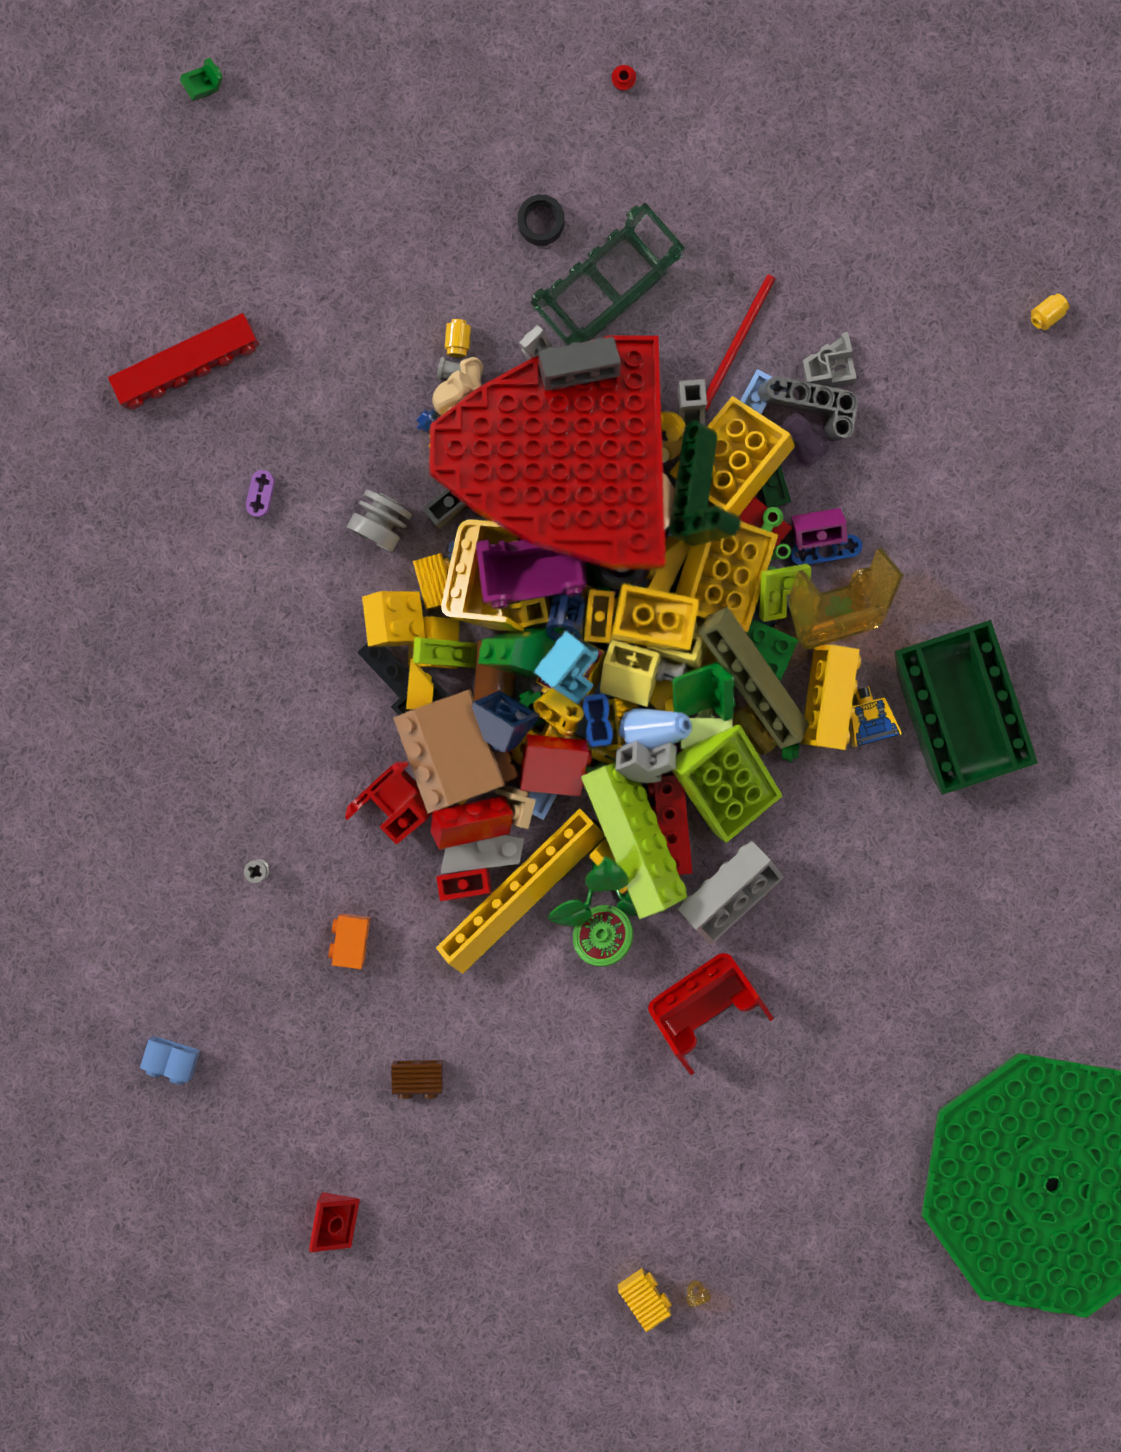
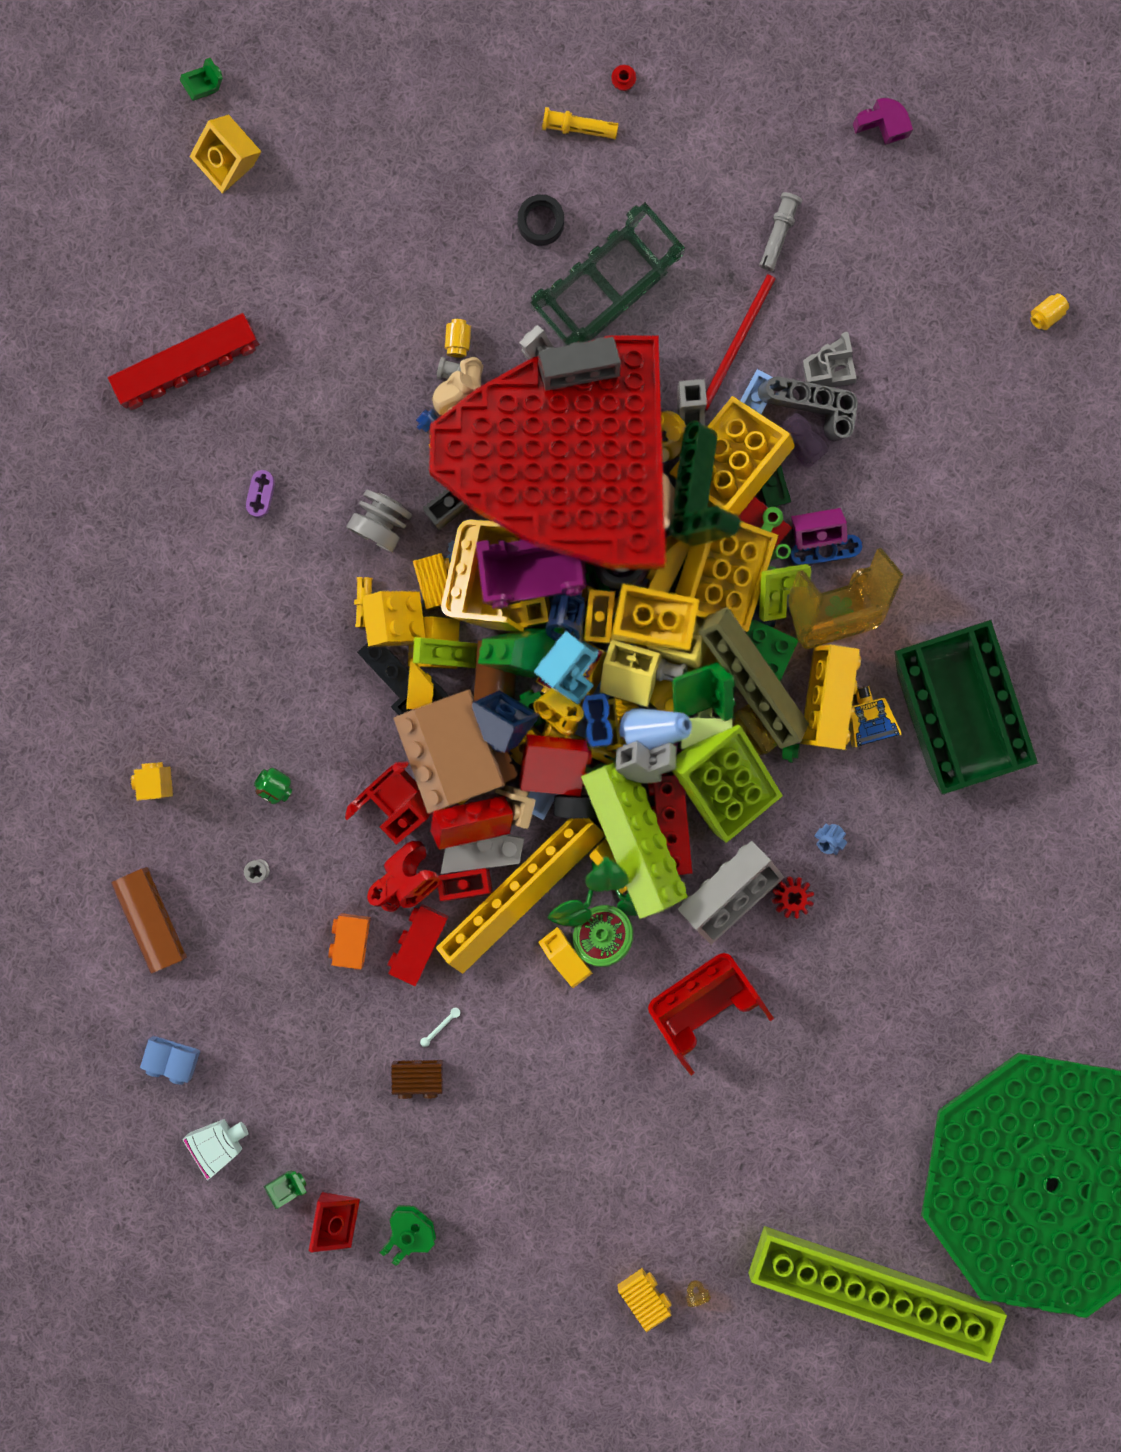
(149, 920): none -> dark orange brick
(152, 781): none -> yellow brick
(215, 1145): none -> light aqua torso
(224, 152): none -> yellow slope
(273, 786): none -> green head
(285, 1188): none -> green bracket
(364, 588): none -> yellow pin
(401, 883): none -> red piece
(408, 1235): none -> green hinge
(417, 944): none -> red brick
(425, 1042): none -> light aqua hinge
(565, 957): none -> yellow slope
(567, 122): none -> yellow pin
(573, 806): none -> black tyre
(783, 220): none -> light grey pin
(795, 888): none -> red gear
(831, 839): none -> medium blue gear
(877, 1294): none -> lime brick
(890, 118): none -> magenta brick

